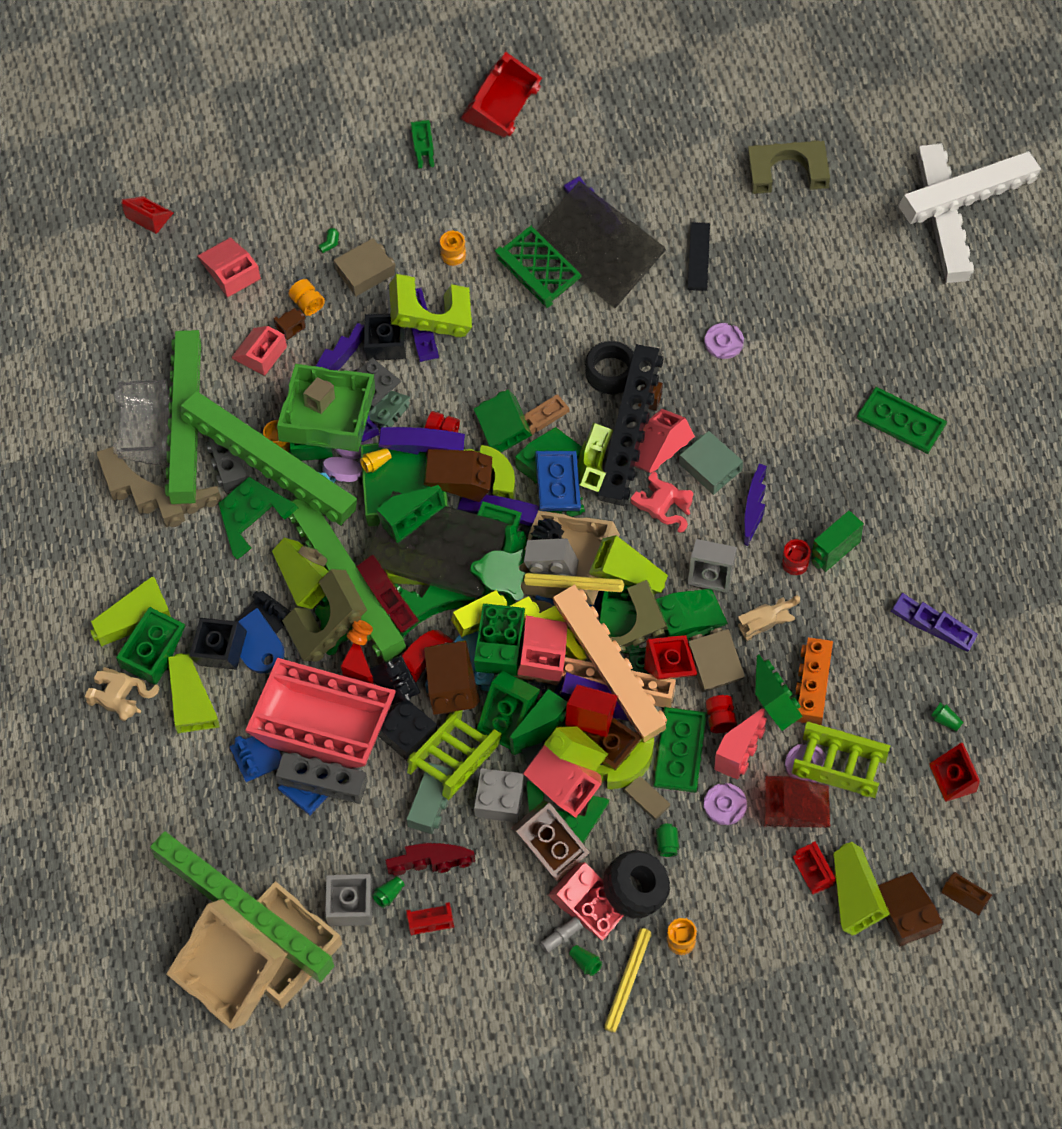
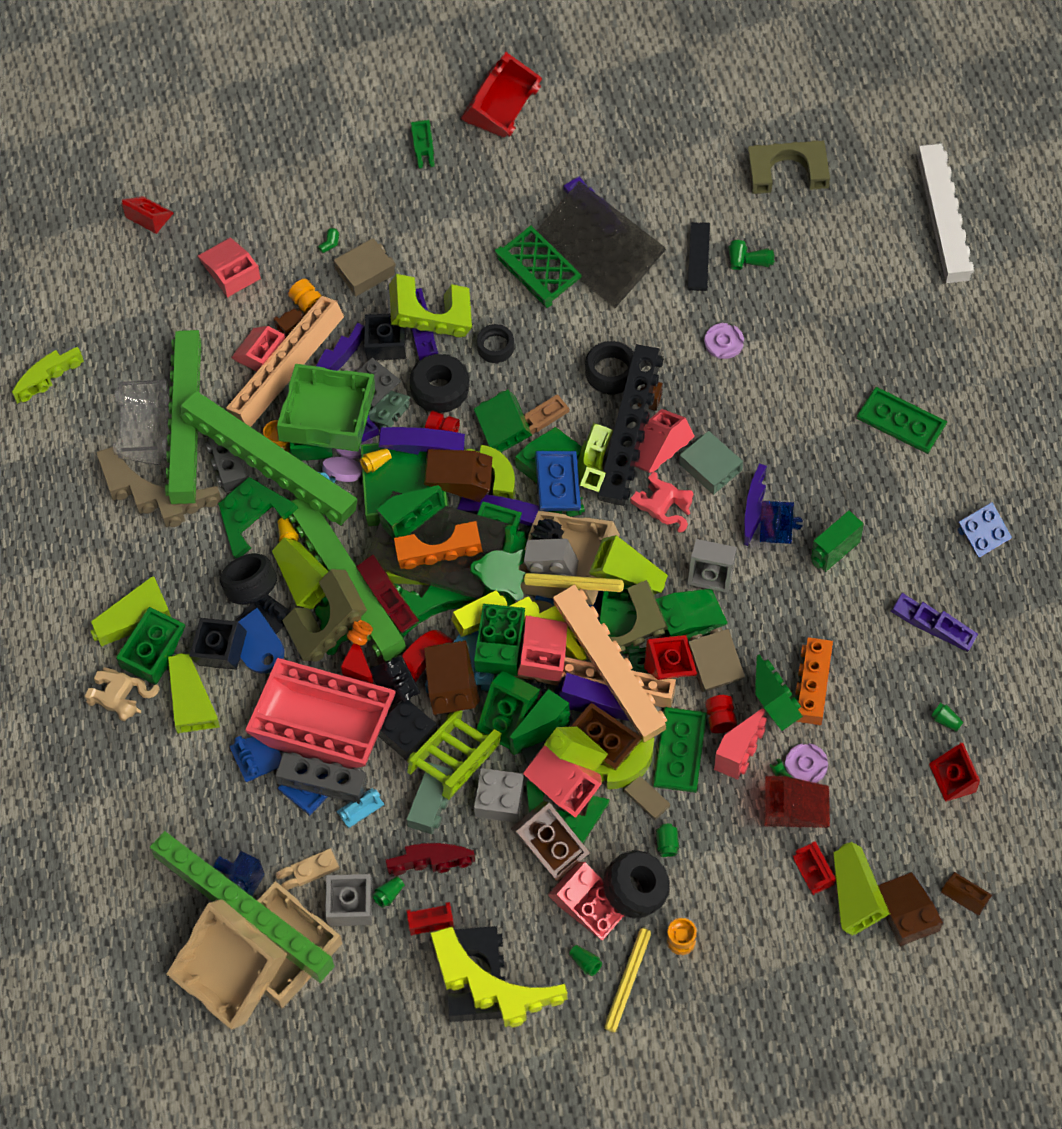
(39, 376): none -> lime slope
(244, 872): none -> clear blue brick
(248, 578): none -> black tyre
(278, 368): none -> light nougat brick
(286, 530): none -> yellow cone
(309, 869): none -> tan hinge
(313, 555): dark tan tile -> none
(319, 395): dark tan brick -> none
(355, 812): none -> medium azure hinge
(444, 397): none -> black tyre
(452, 248): light orange wheel -> none
(463, 542): none -> orange arch
(483, 944): none -> black arch
(486, 990): none -> neon yellow arch
(495, 356): none -> black tyre
(561, 935): light grey pin -> none
(590, 710): red slope -> none
(730, 808): lavender tile -> none
(737, 254): none -> green cone
(760, 257): none -> green cone
(766, 617): tan animal -> none
(778, 522): none -> clear blue brick
(779, 769): none -> green hand
(796, 557): red wheel -> none
(847, 743): lime fence -> none
(969, 188): white brick -> none
(984, 529): none -> hinge

